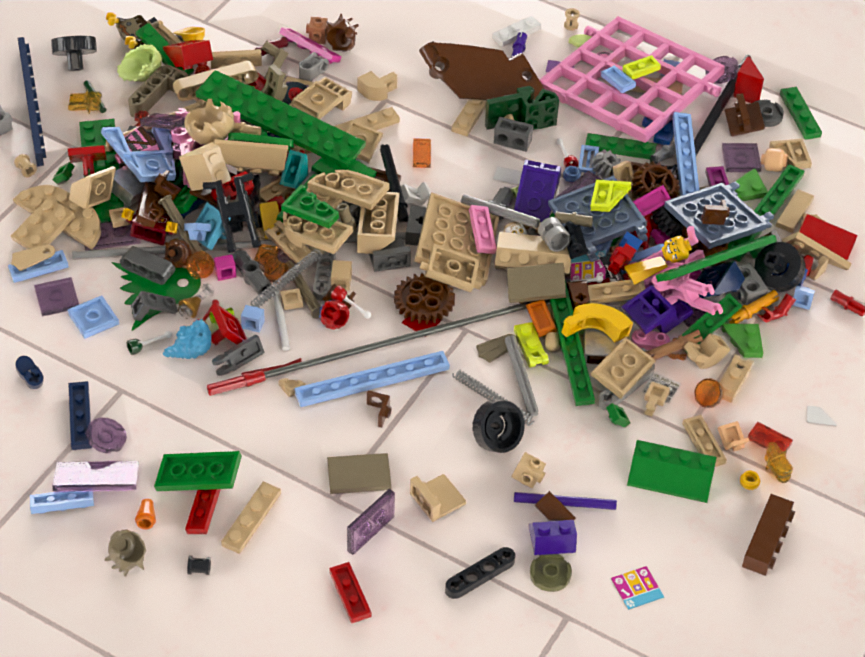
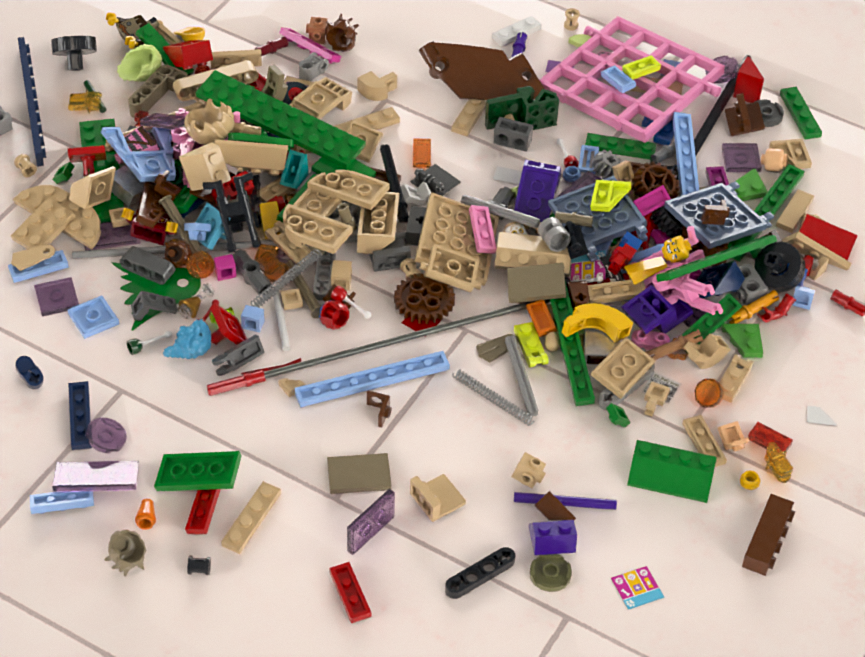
(278, 54): dark tan beam -> none
(308, 207): green wing -> none
(411, 269): none -> tan bush
(437, 179): none -> dark grey hinge
(489, 424): black piece -> none

